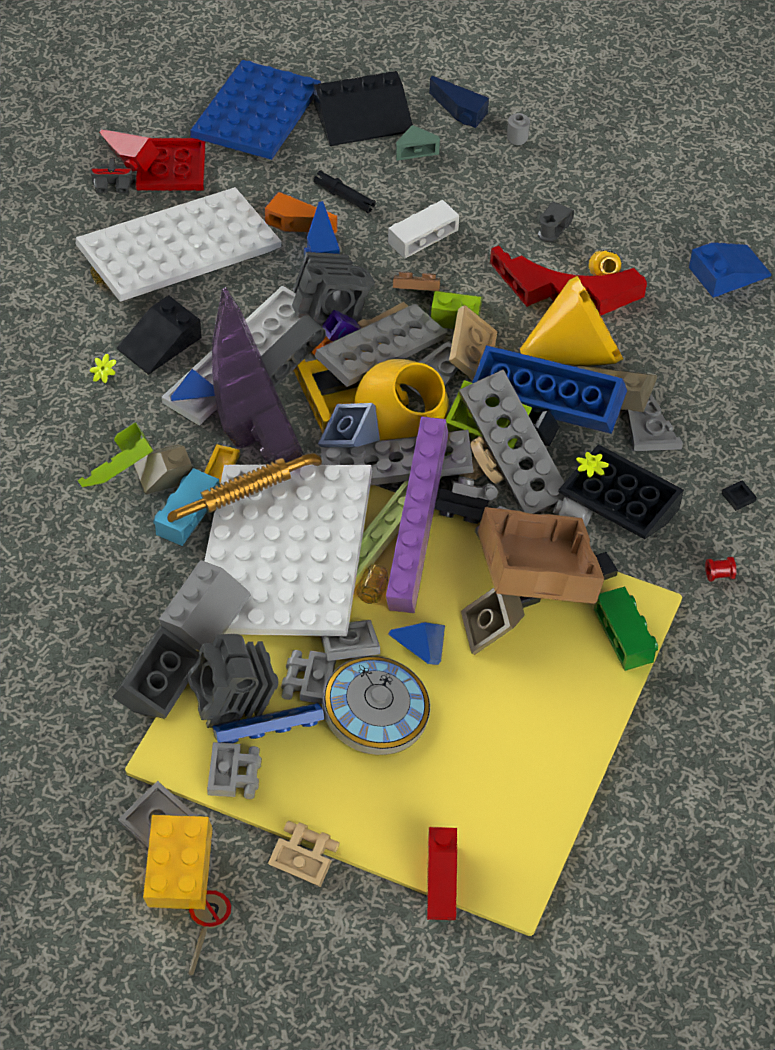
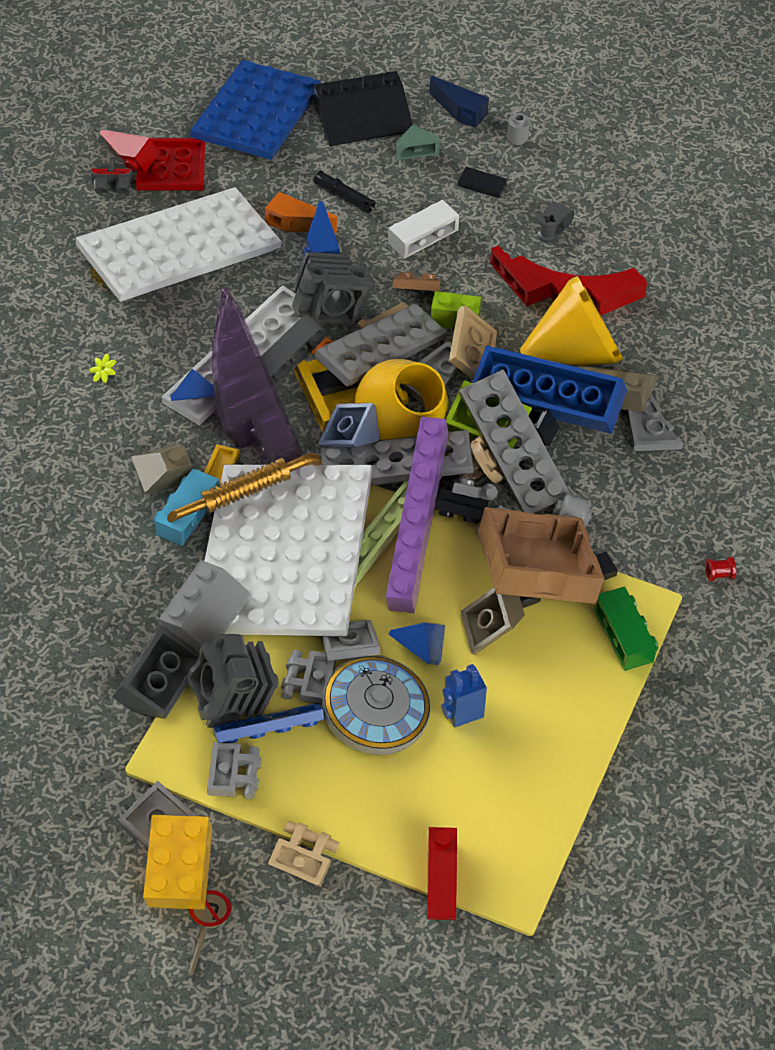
(133, 450): lime piece -> none
(161, 335): black slope -> none
(339, 325): dark purple brick -> none
(372, 584): clear yellow brick -> none
(464, 696): none -> blue hinge
(482, 182): none -> black tile
(591, 464): neon yellow plant -> none
(604, 263): yellow head -> none
(625, 494): black slope -> none
(726, 267): blue slope -> none
(739, 495): black tile -> none

